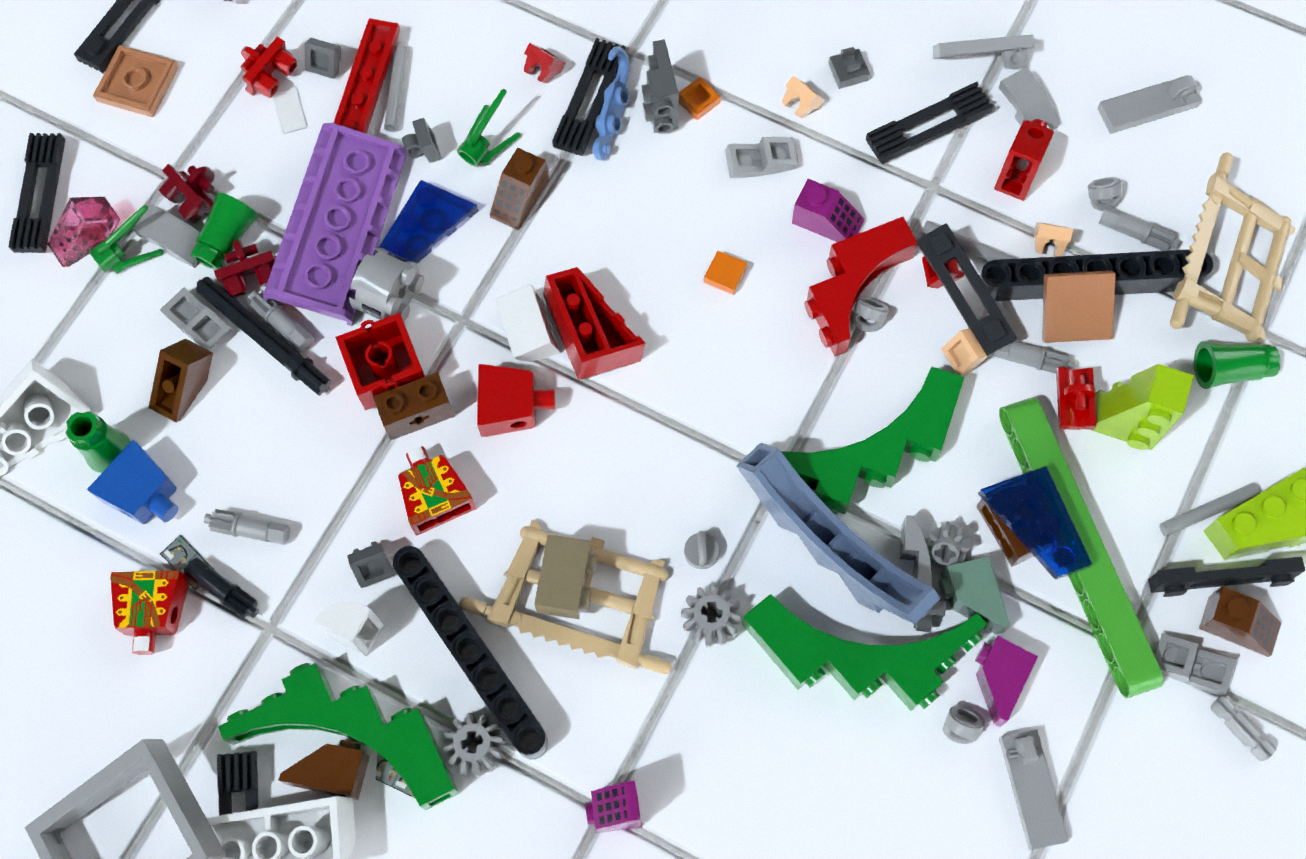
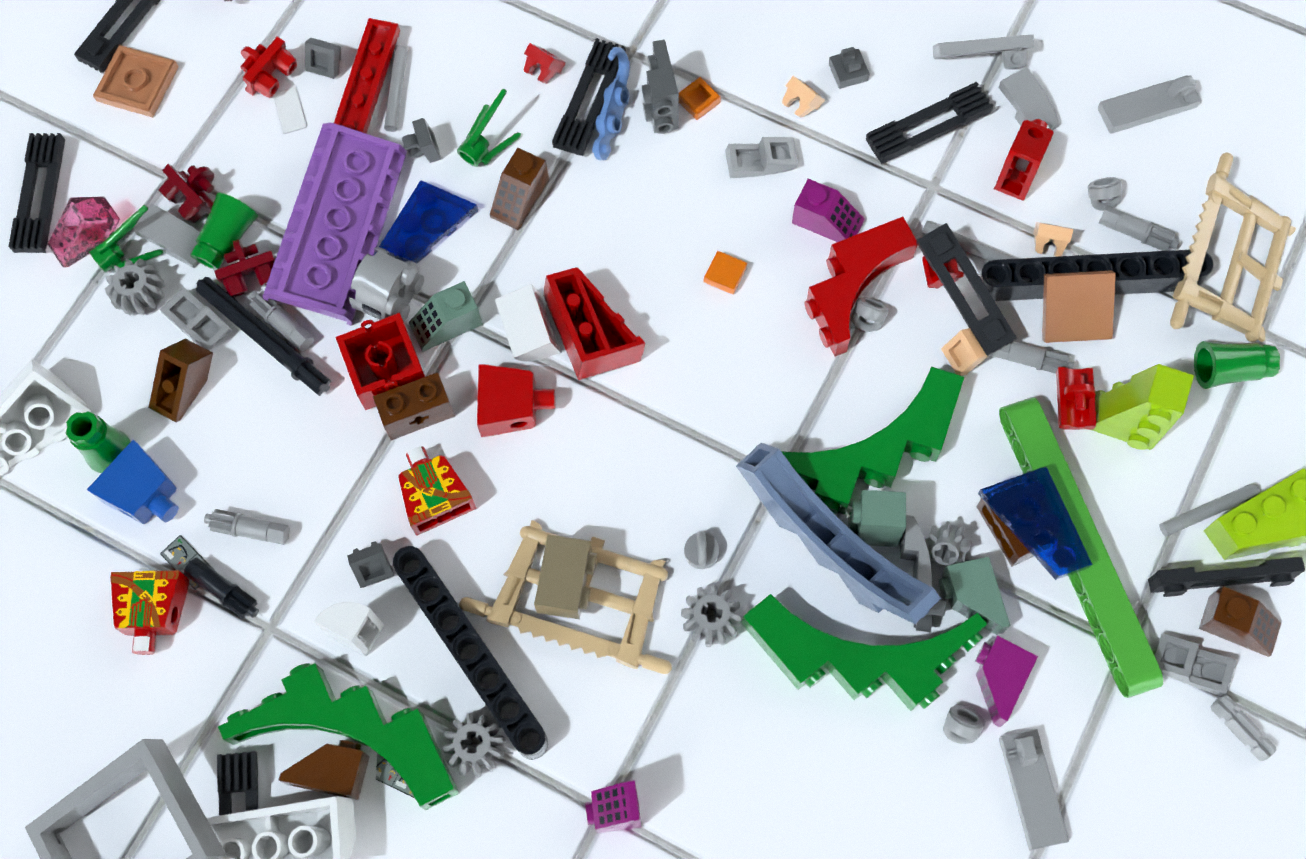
(134, 287): none -> light grey gear
(445, 317): none -> sand green slope
(879, 517): none -> sand green brick

